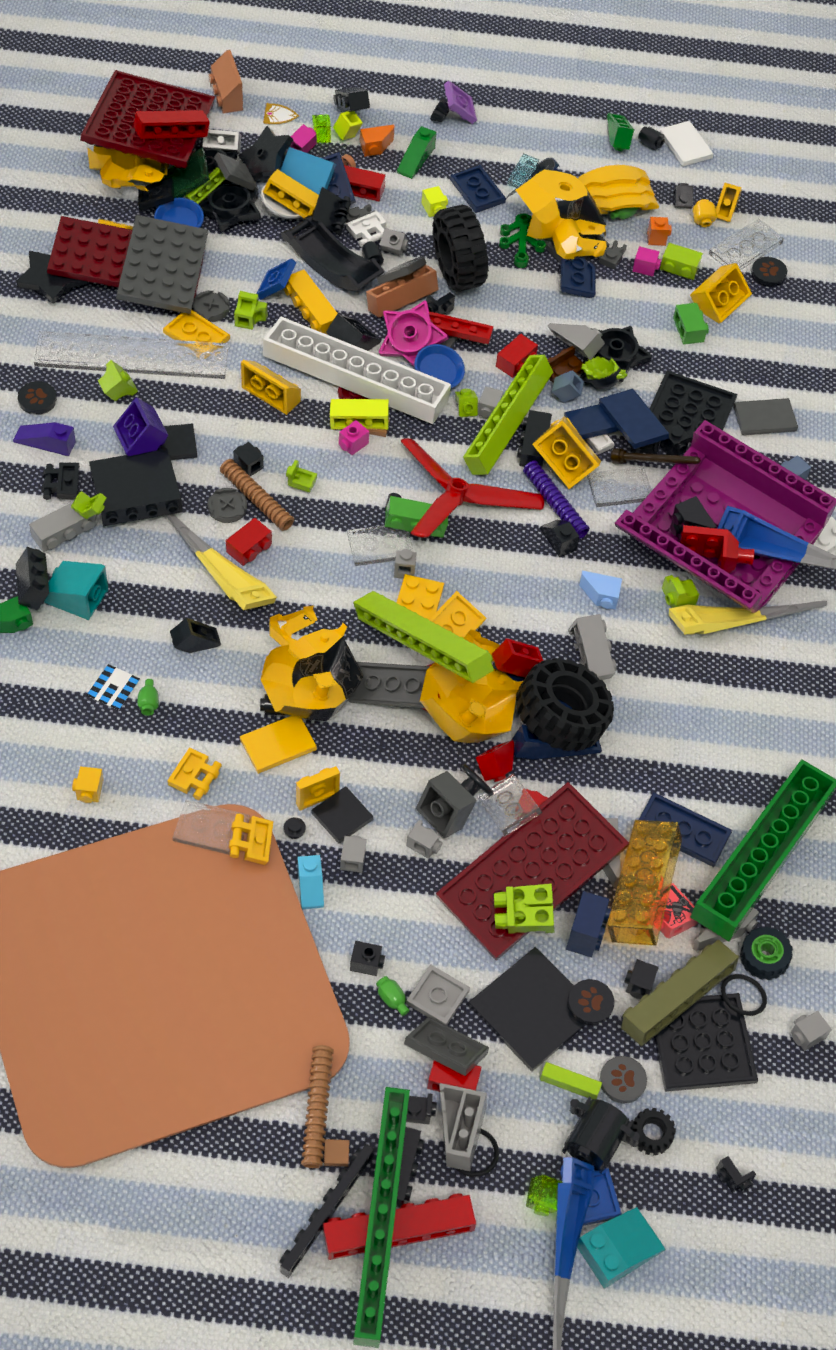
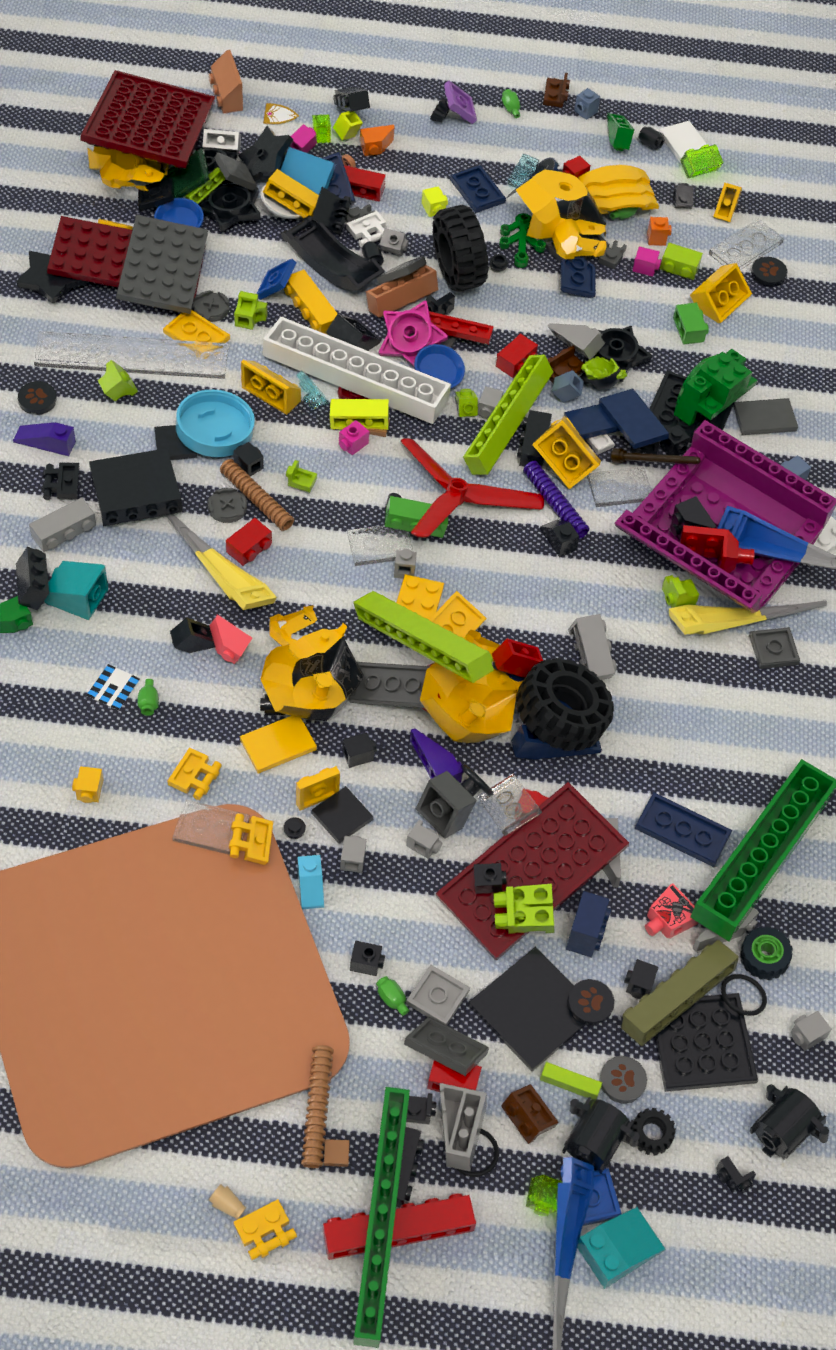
(88, 506): lime bracket -> none
(140, 429): dark purple slope -> none
(171, 124): red brick -> none
(214, 422): none -> medium azure piece
(227, 1202): none -> tan cone
(228, 639): none -> coral slope
(262, 1223): none -> yellow plate
(314, 392): none -> clear light blue plate
(332, 1200): black plate -> none
(358, 750): none -> black brick
(417, 152): green slope -> none
(434, 757): none -> dark purple slope
(489, 878): none -> black brick
(496, 761): red slope -> none
(498, 262): none -> black plate
(511, 102): none -> bright green plant
(529, 1113): none -> reddish brown bracket
(556, 91): none -> reddish brown bracket
(576, 166): none -> red brick
(587, 103): none -> sand blue brick
(601, 589): light blue slope -> none
(645, 882): clear yellow brick -> none
(701, 160): none -> clear neon green brick
(704, 213): yellow head -> none
(722, 377): none -> green piece
(774, 648): none -> dark grey tile
(788, 1122): none -> black container

